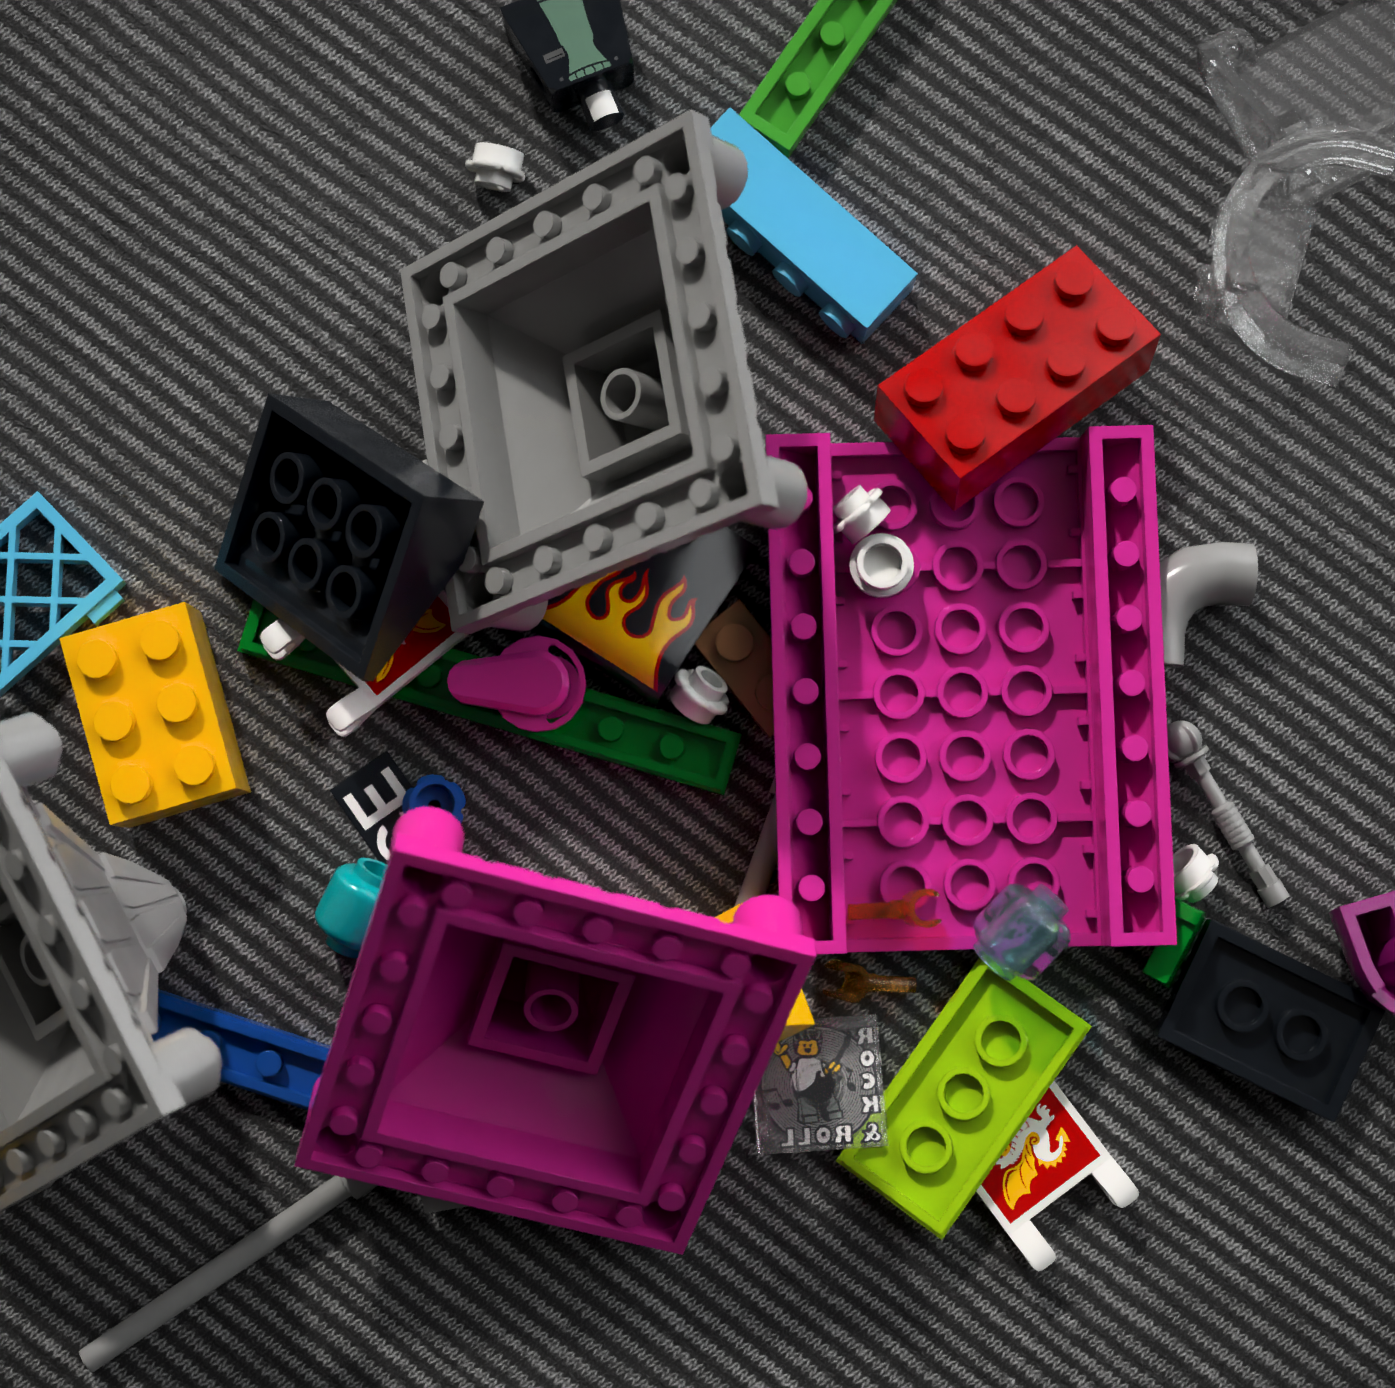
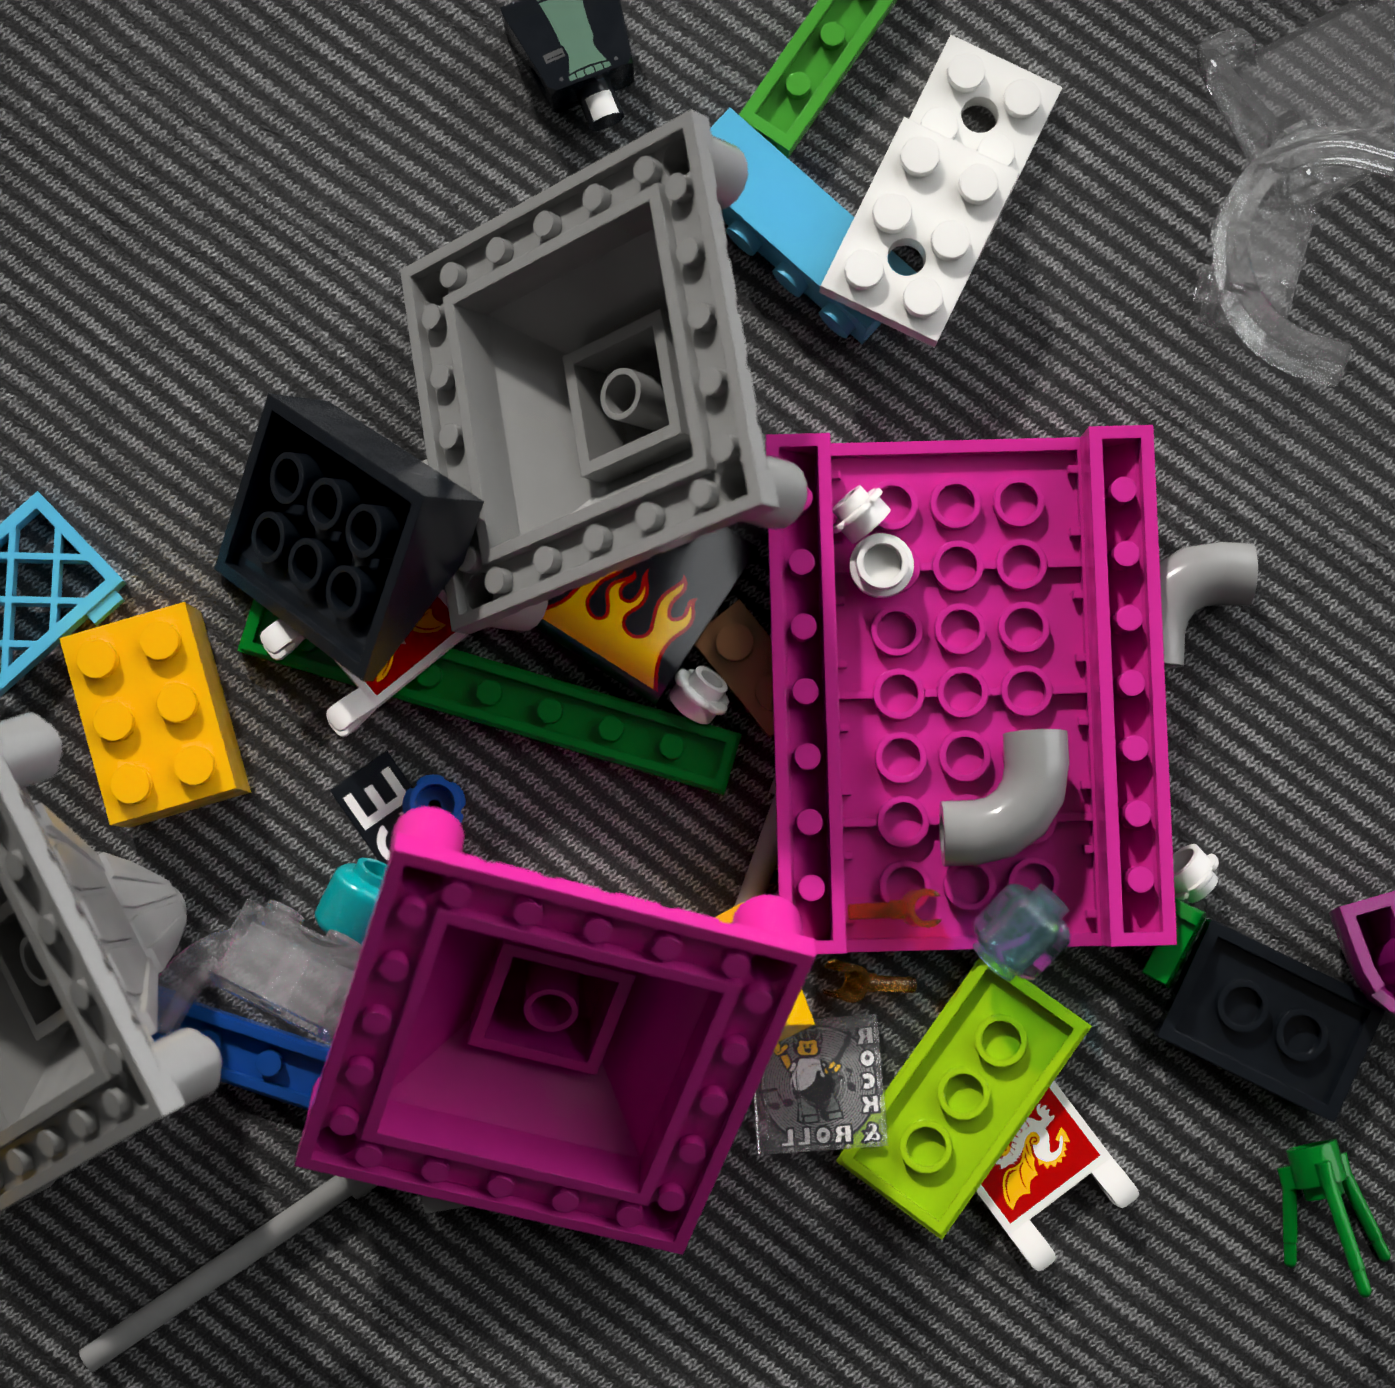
(267, 963): none -> clear piece
(496, 166): white plate -> none
(523, 684): dark pink piece -> none
(940, 191): none -> white bracket
(1015, 377): red brick -> none
(1019, 807): none -> light grey cylinder
(1186, 750): light grey piece -> none
(1326, 1174): none -> green plant

